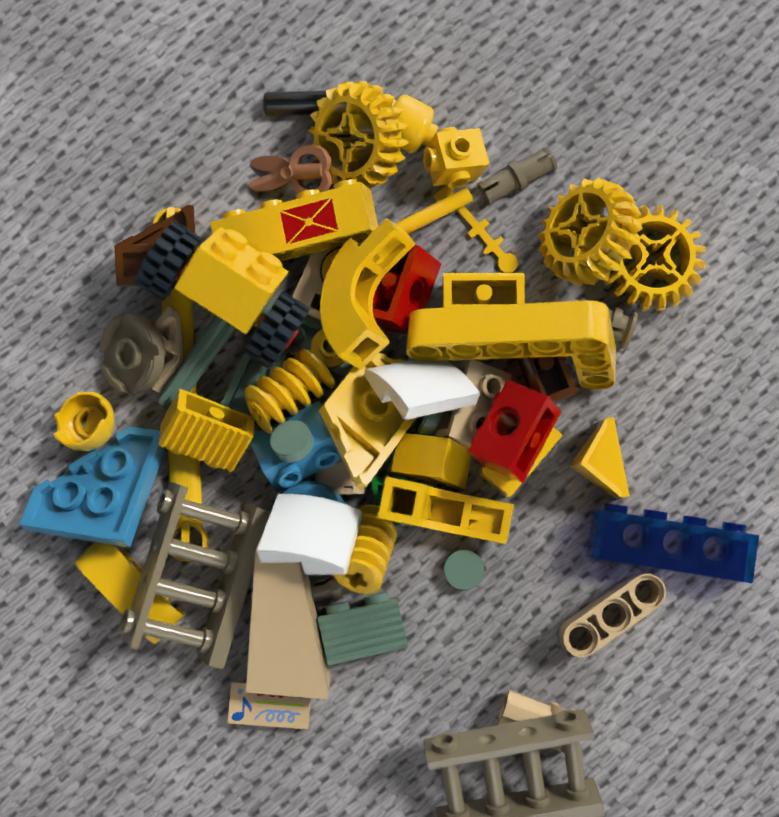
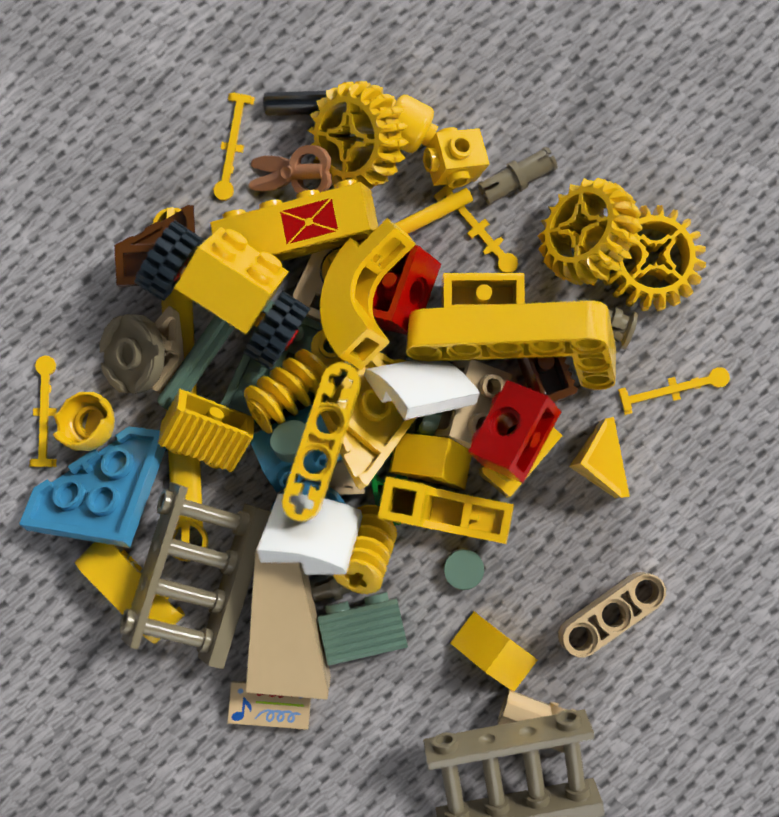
(45, 367): none -> yellow piece
(223, 189): none -> yellow piece
(327, 443): none -> yellow beam
(493, 651): none -> yellow slope
(717, 377): none -> yellow piece
(733, 562): clear blue brick -> none

